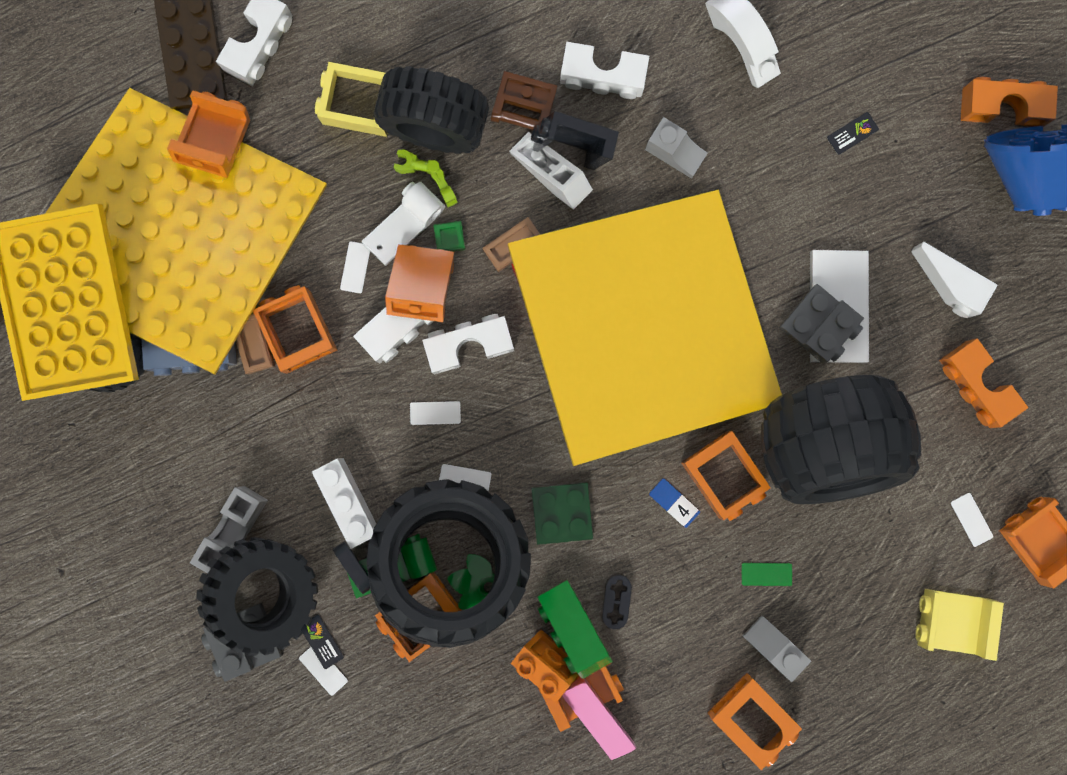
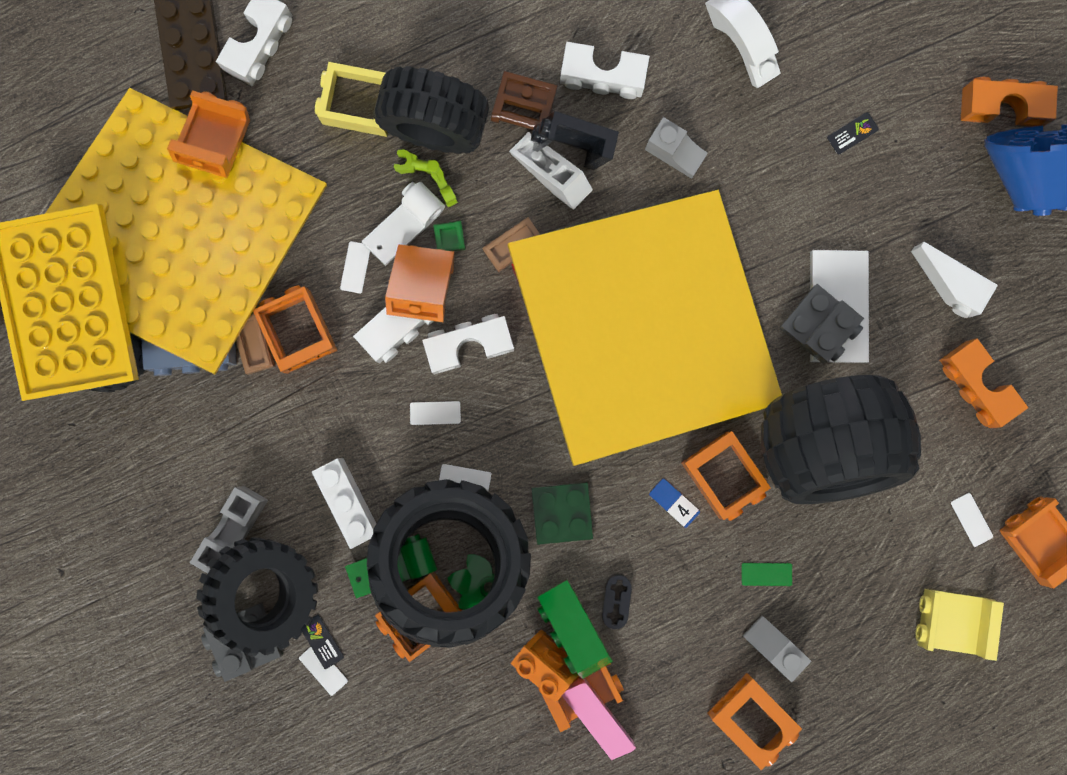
(352, 566): black beam -> none

